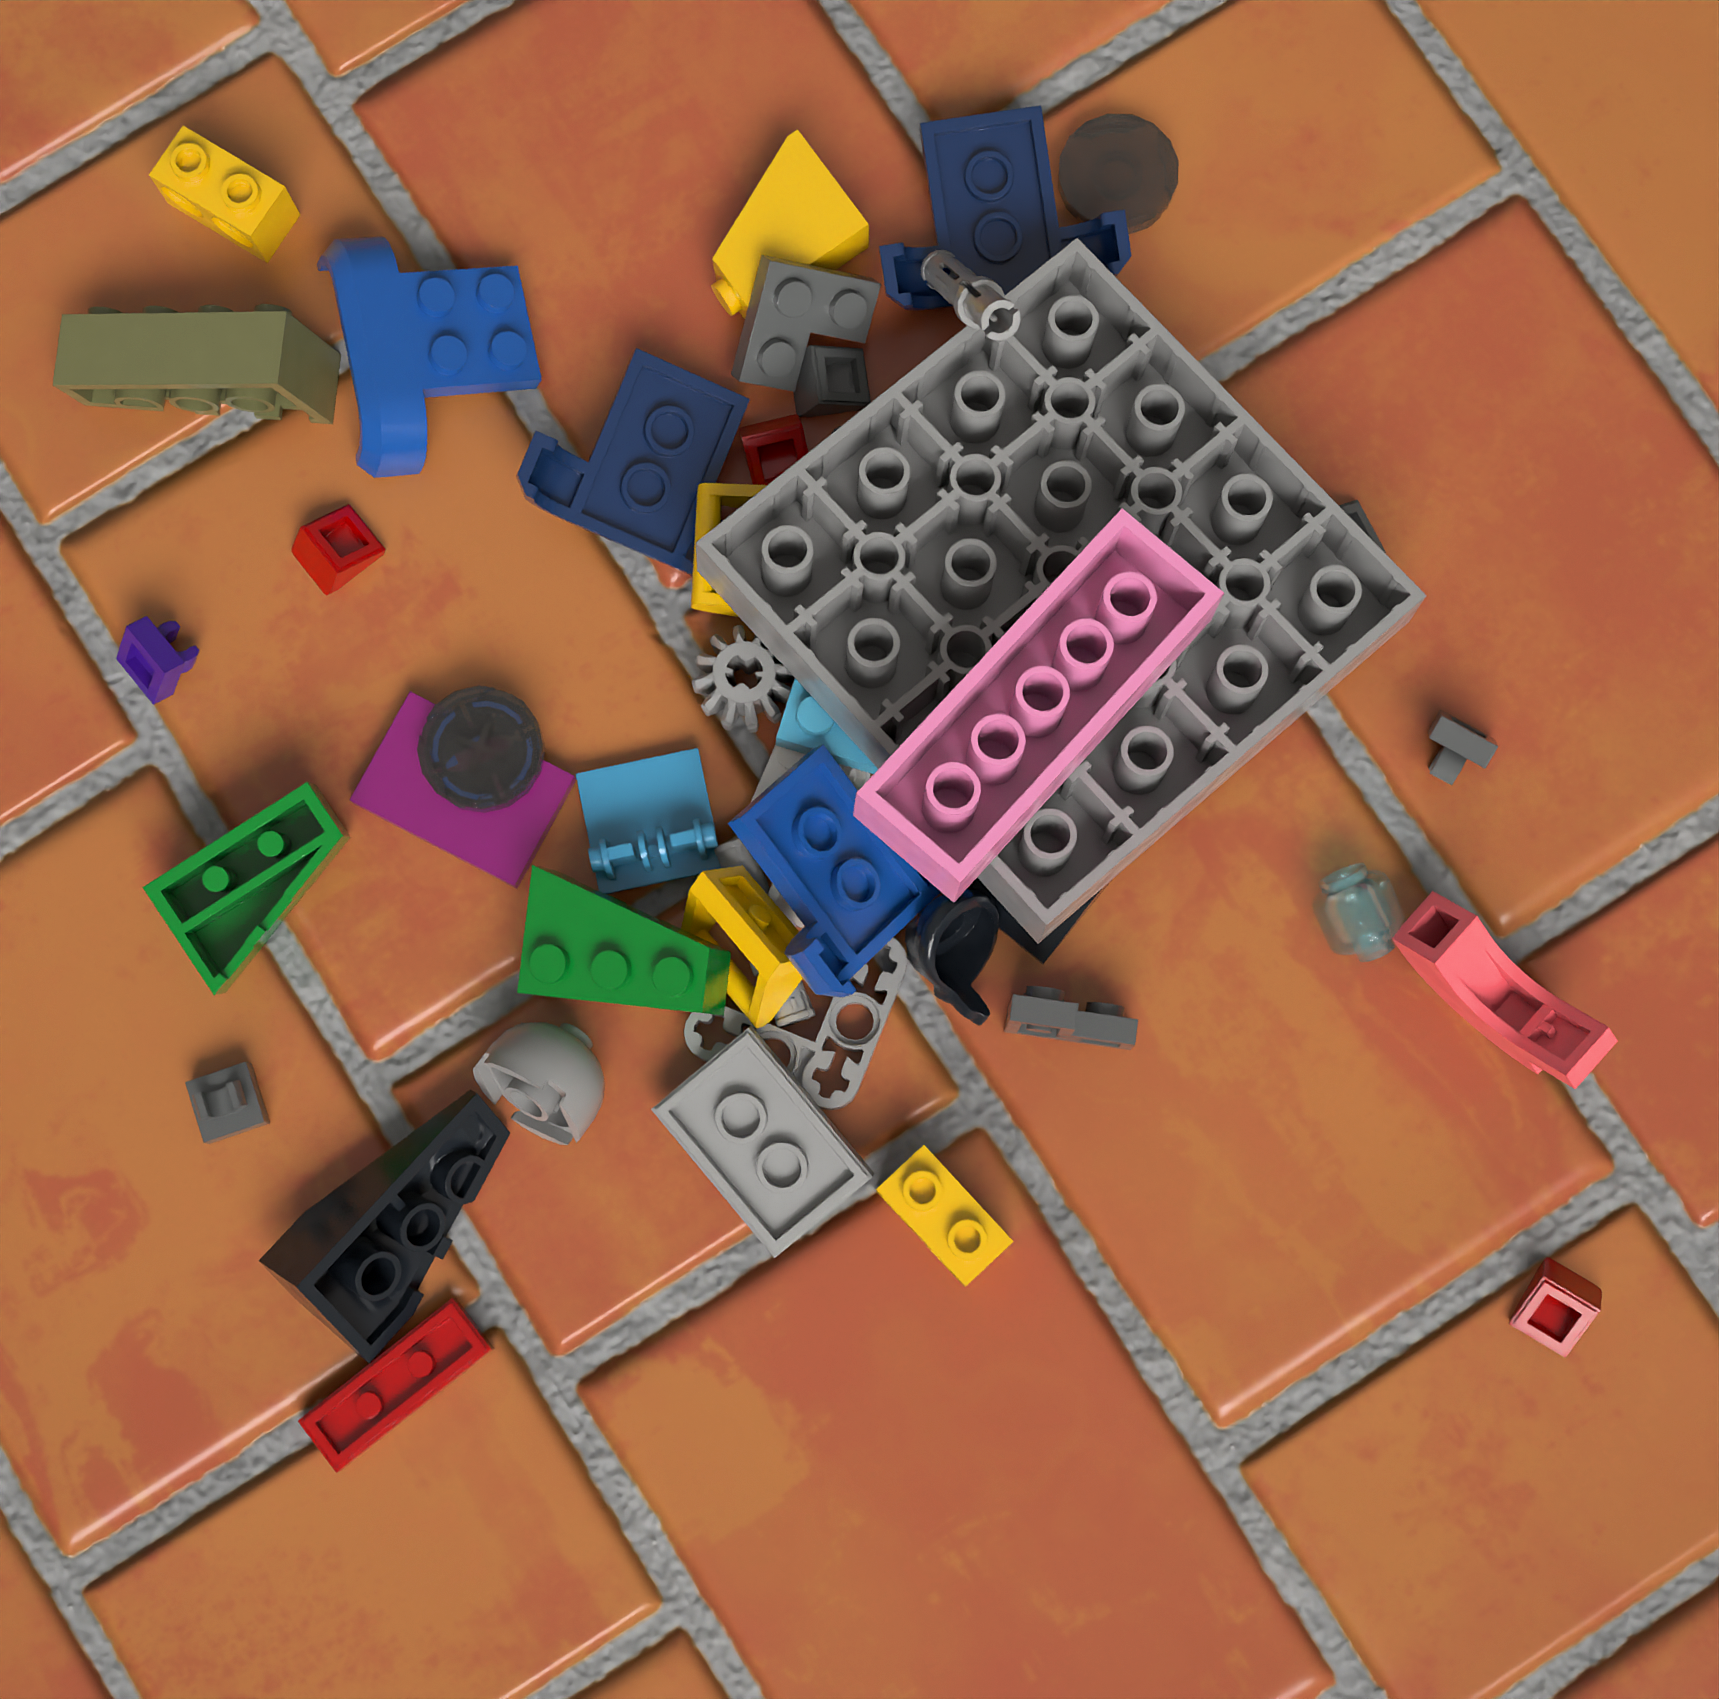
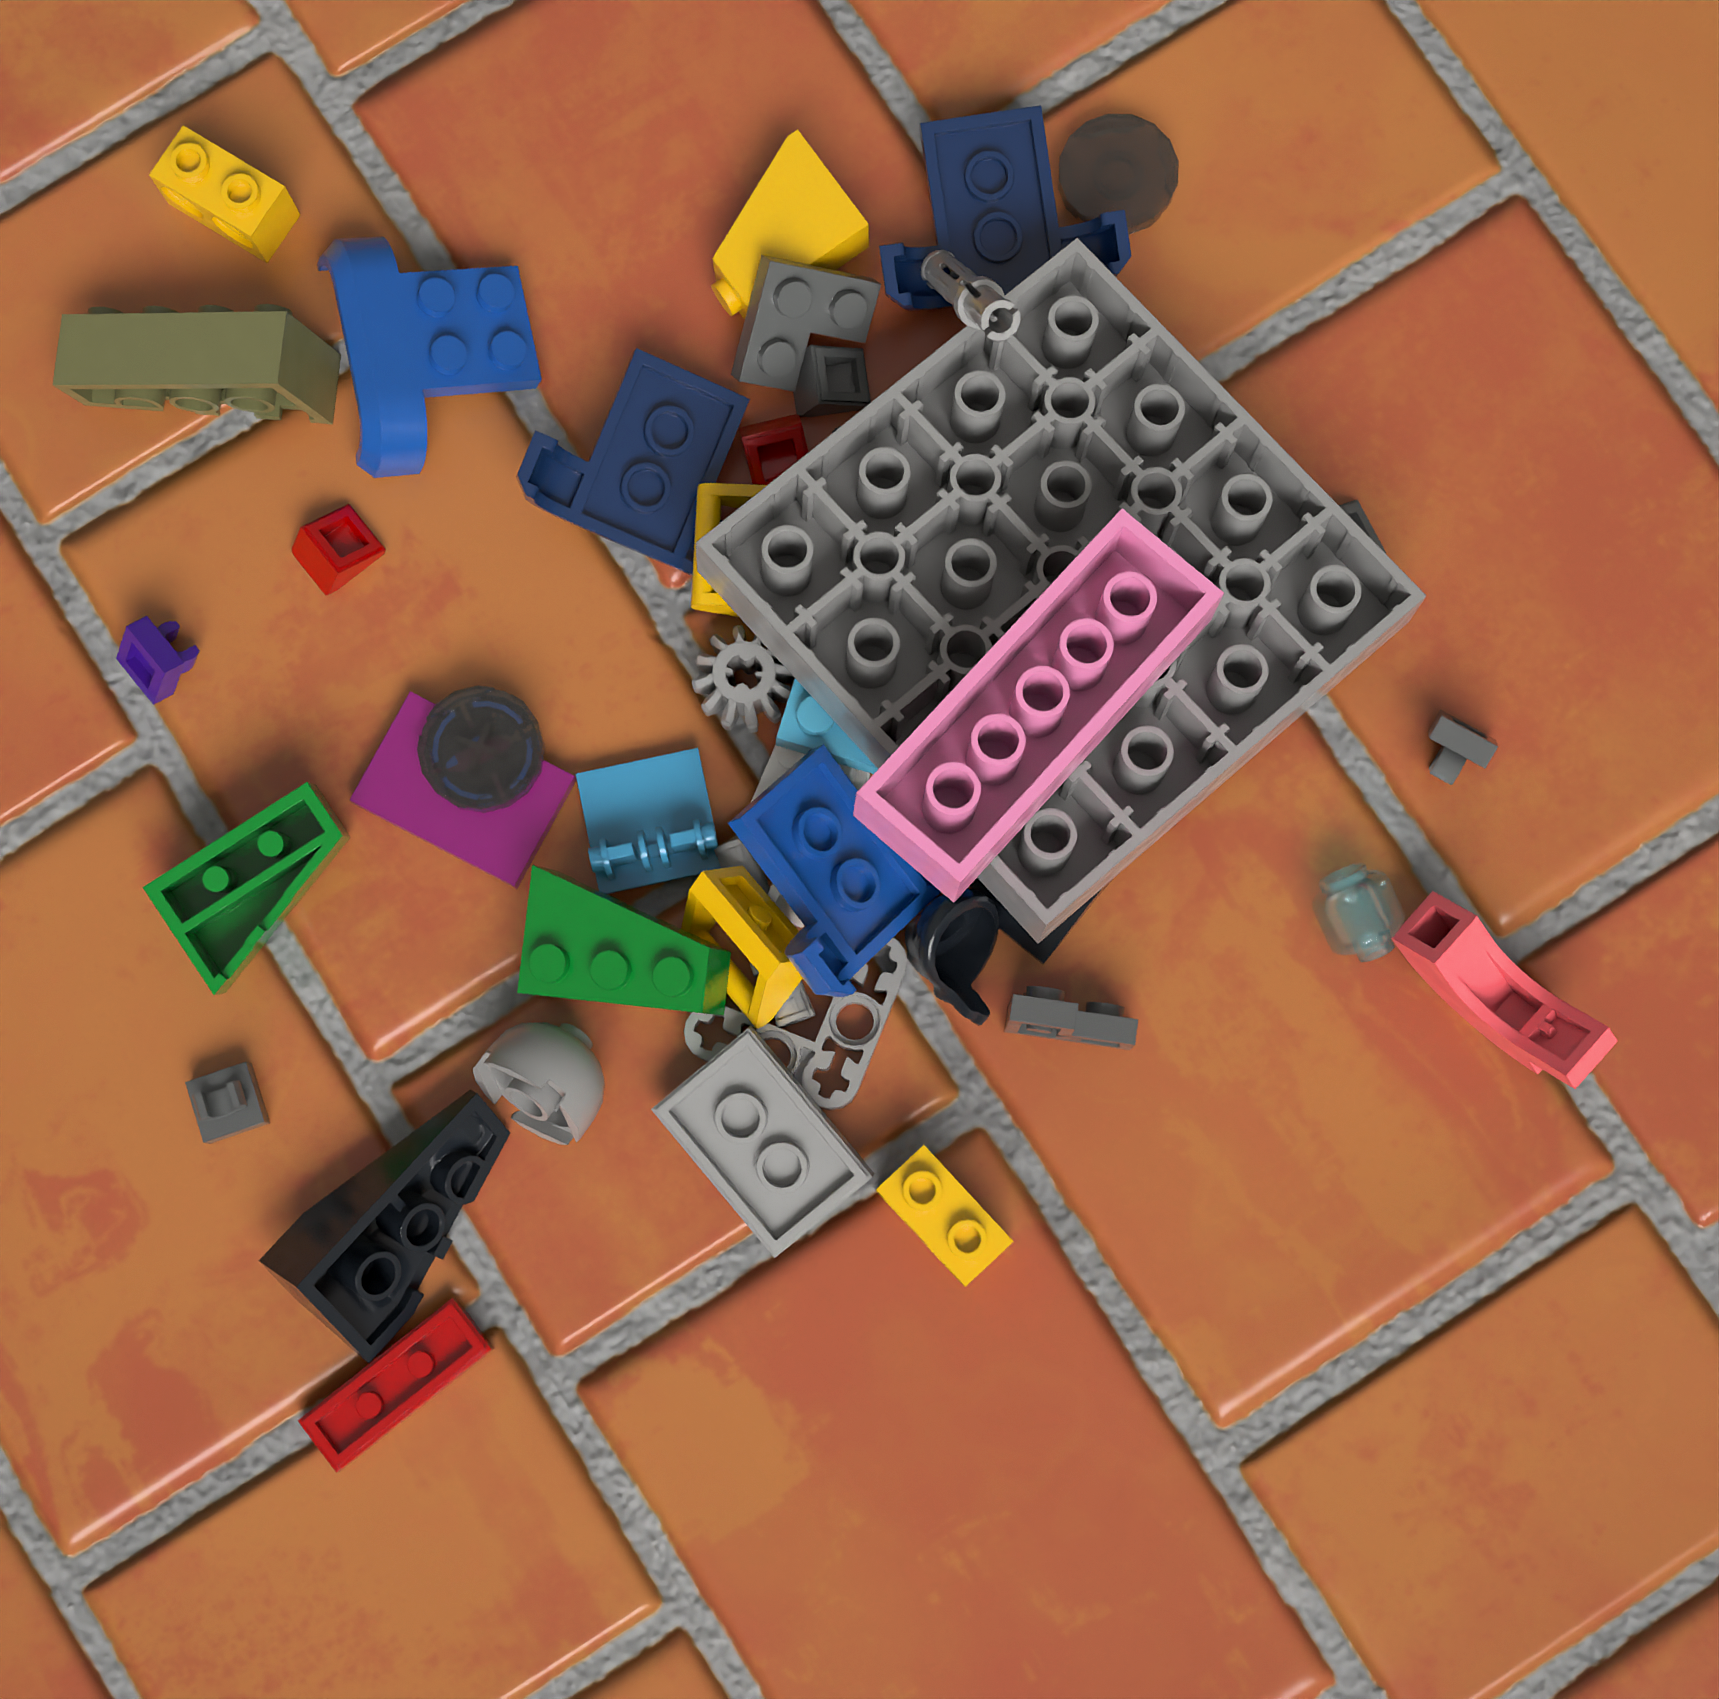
(1557, 1307): red slope -> none

